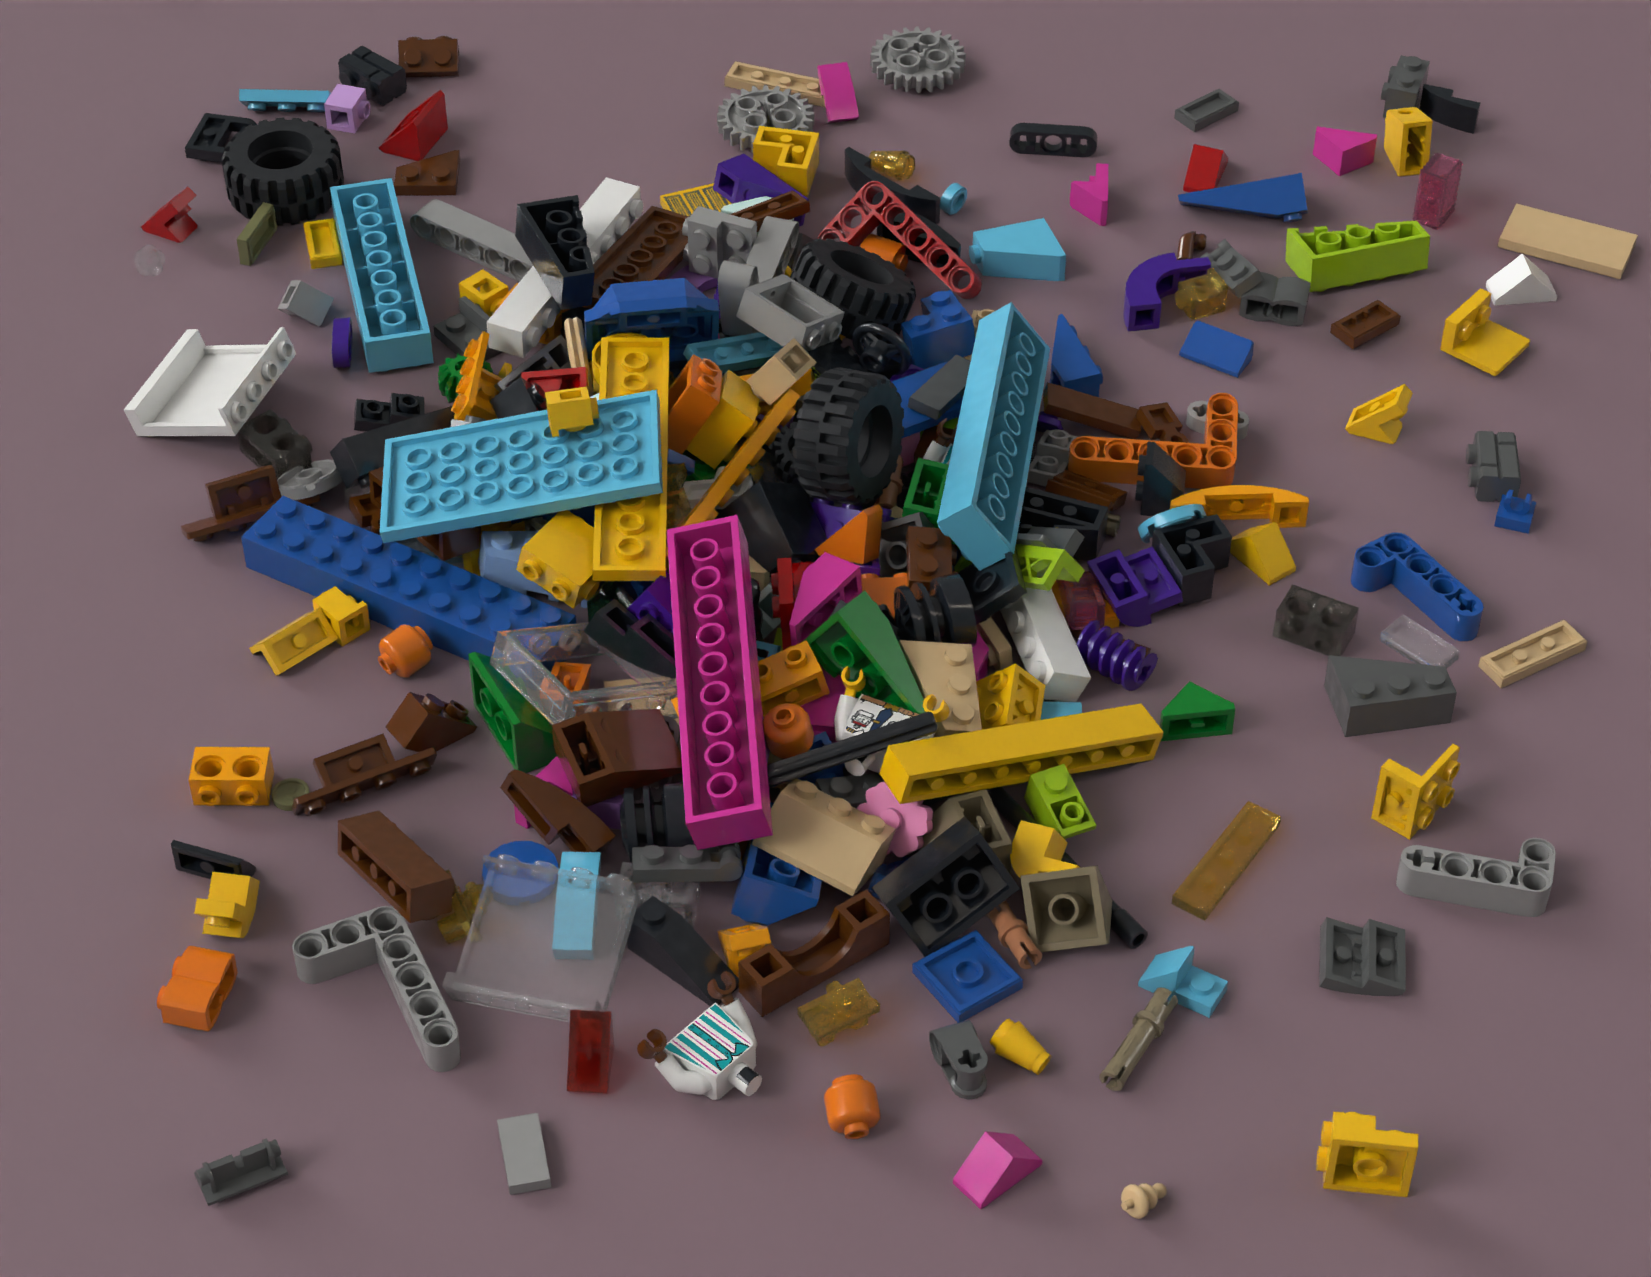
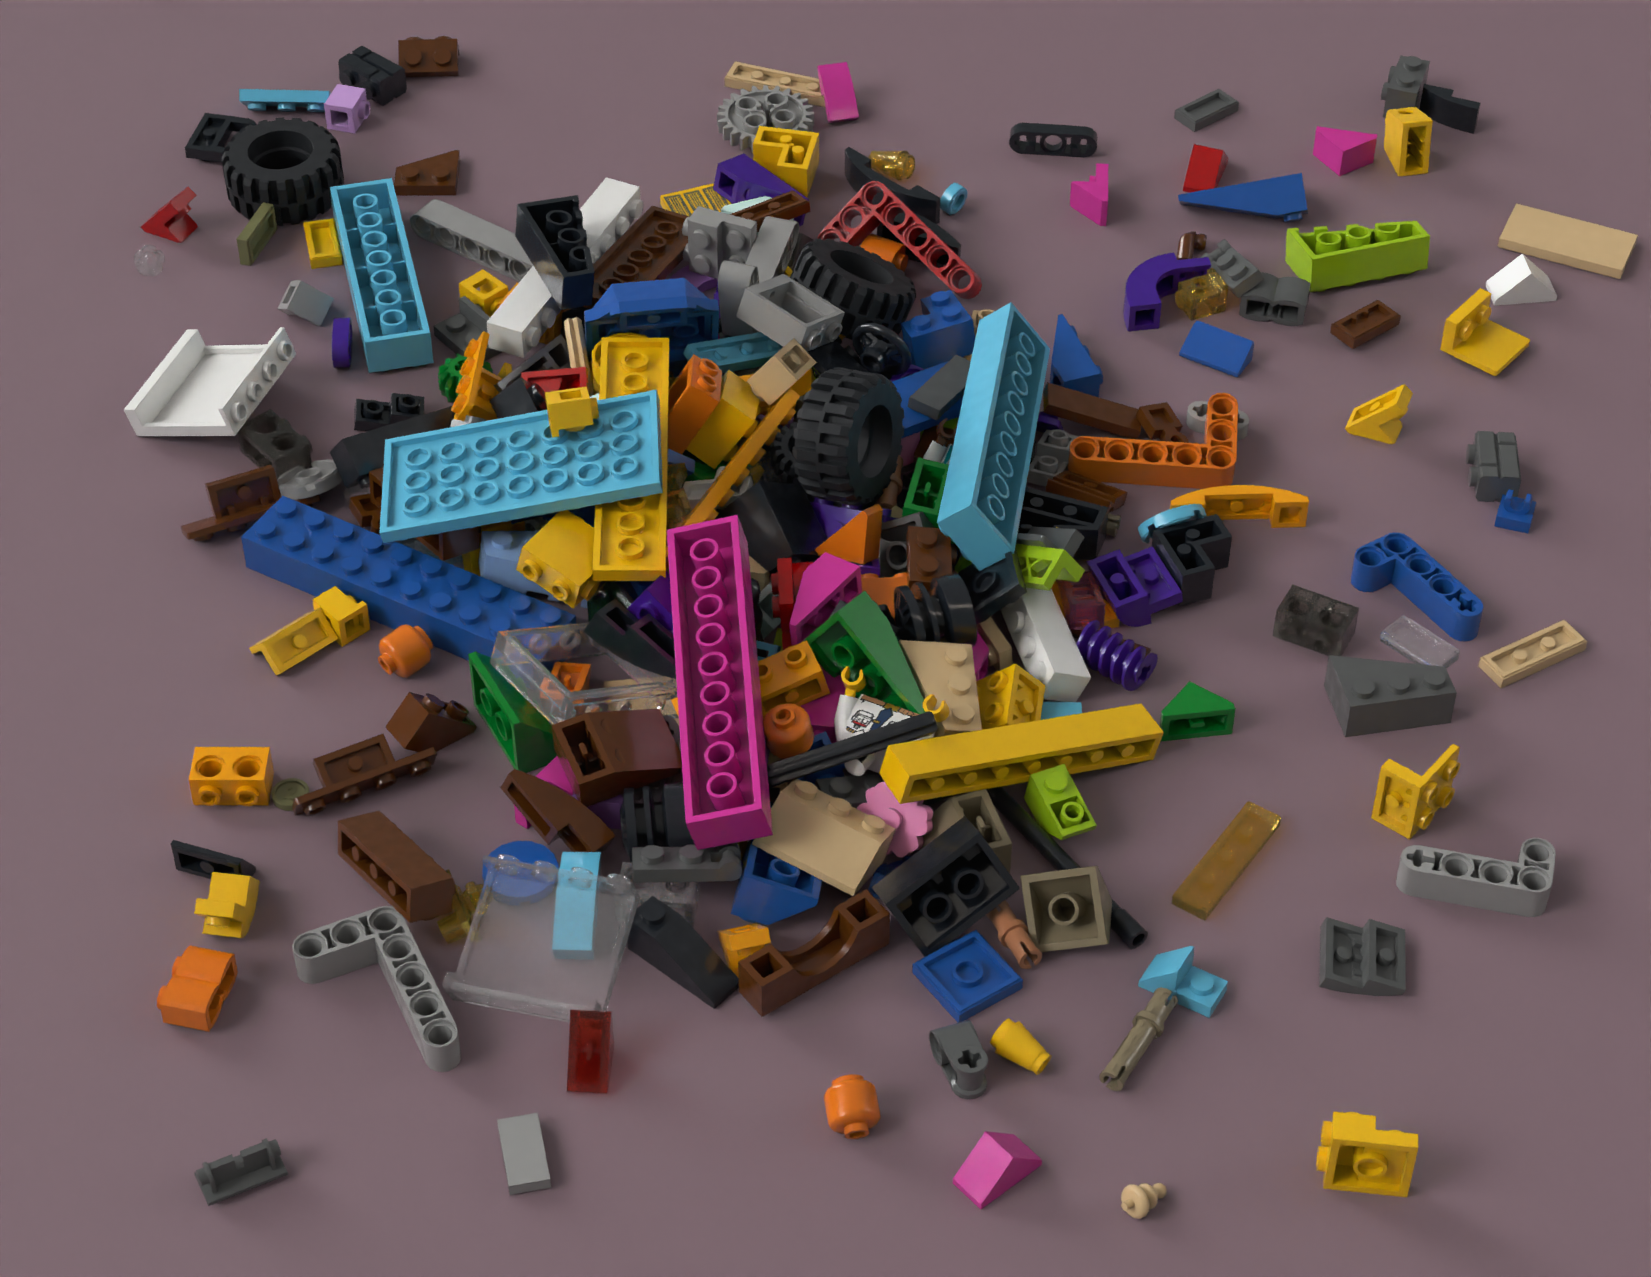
(418, 129): red slope -> none
(712, 1051): white torso -> none
(838, 1009): clear yellow hips -> none
(917, 59): light grey gear -> none
(1019, 251): medium azure slope -> none
(1038, 850): yellow brick -> none
(1162, 480): black slope -> none
(1264, 552): yellow slope -> none
(1437, 190): clear pink brick -> none

